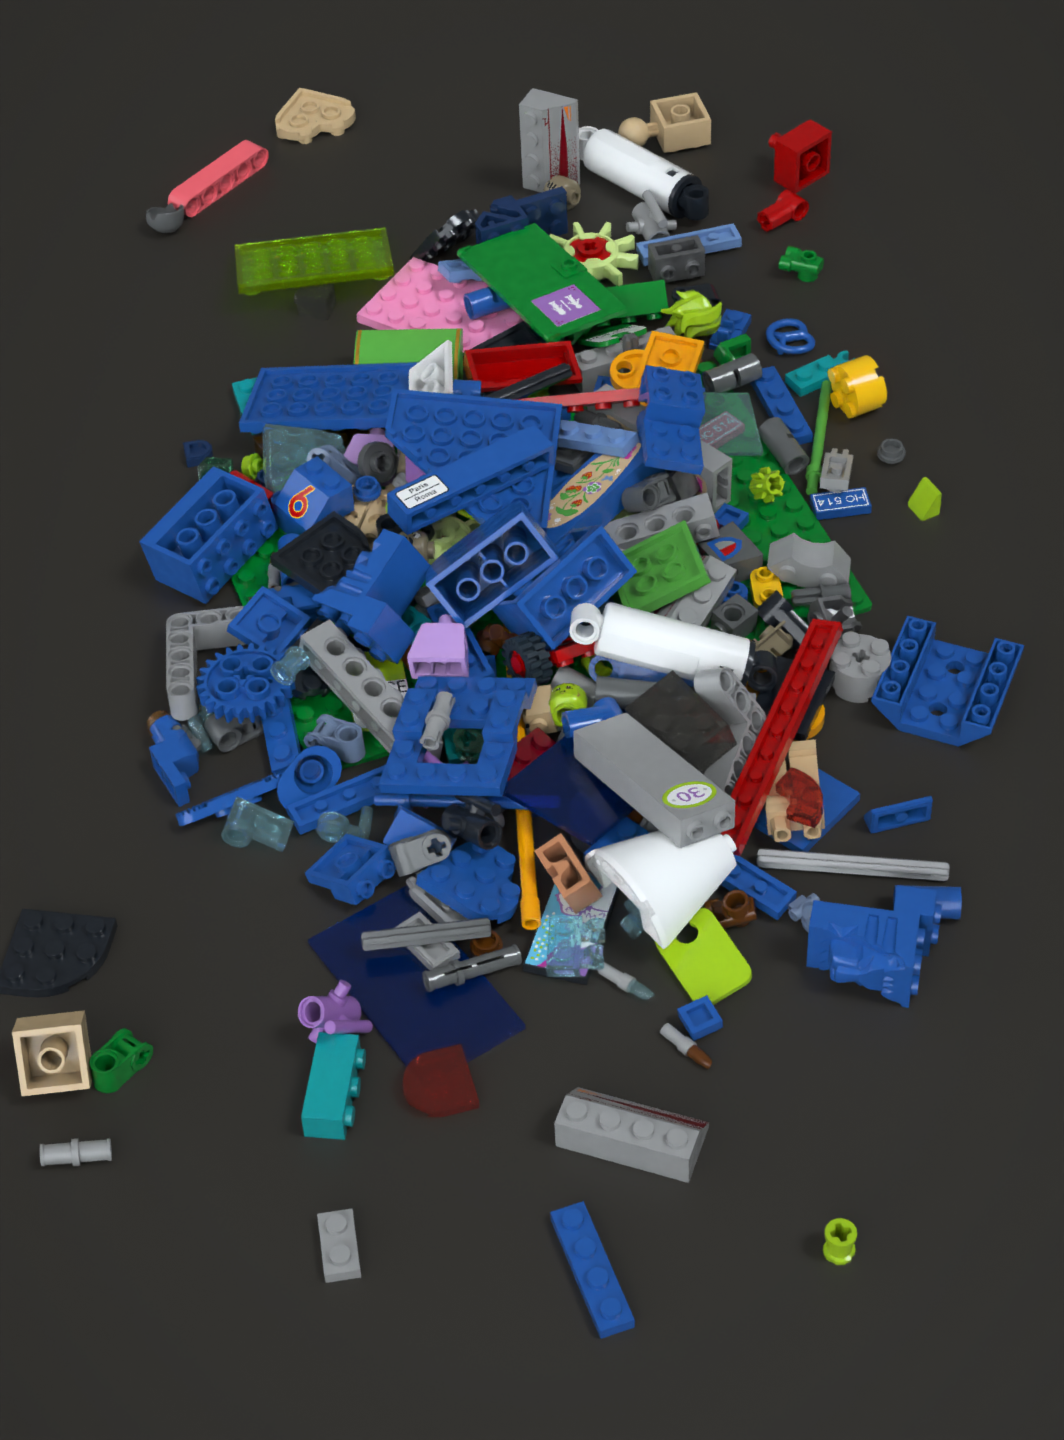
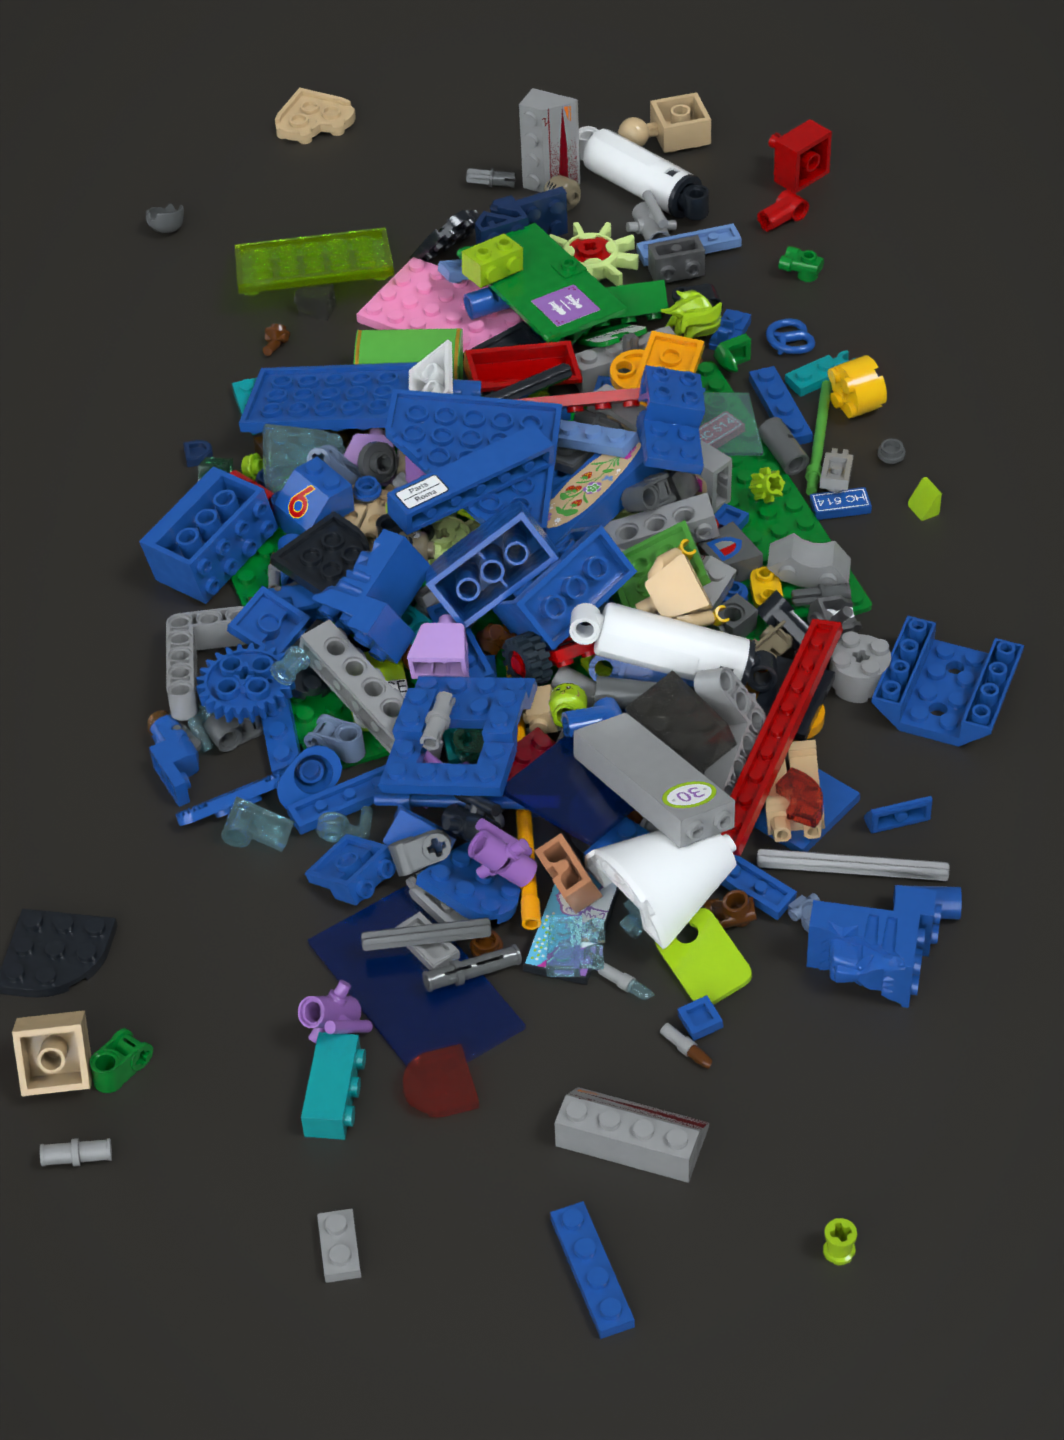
(219, 177): coral beam -> none
(275, 336): none -> reddish brown plate
(490, 177): none -> dark grey axle
(492, 260): none -> lime brick
(501, 854): none -> medium lavender pin
(678, 591): none -> tan torso
(732, 374): dark grey pin -> none

